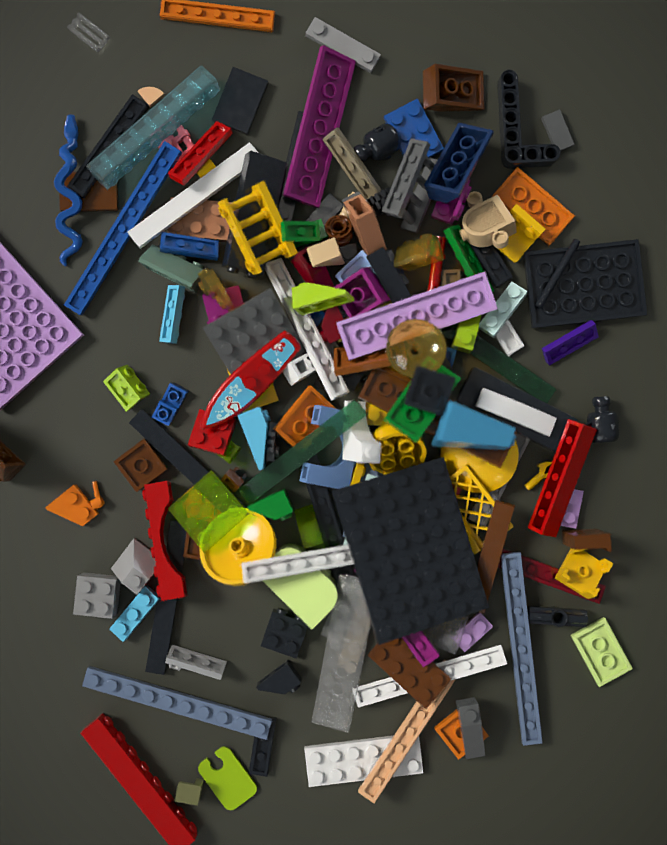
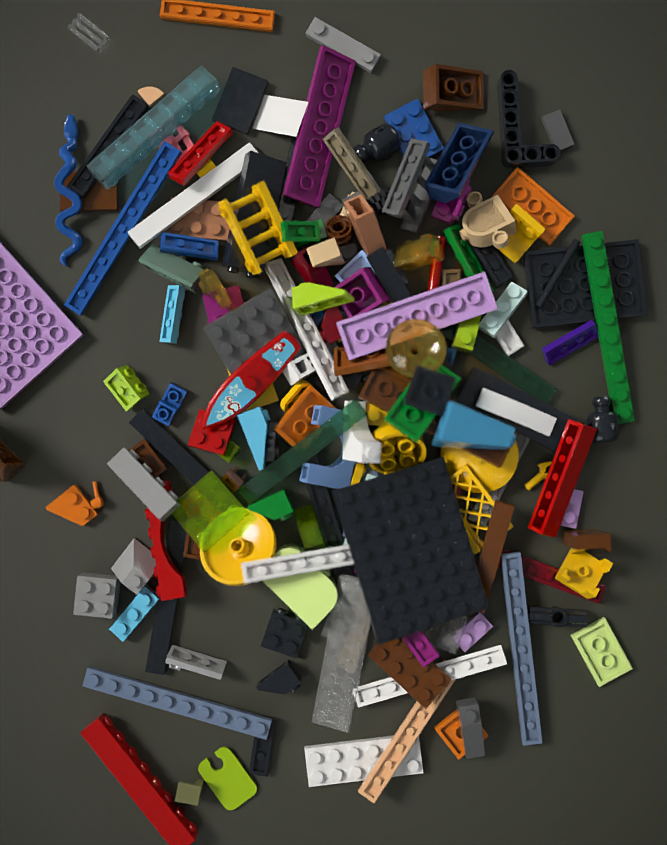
(143, 484): none -> light grey brick
(280, 115): none -> white sticker
(293, 394): none -> yellow plate
(607, 325): none -> green plate

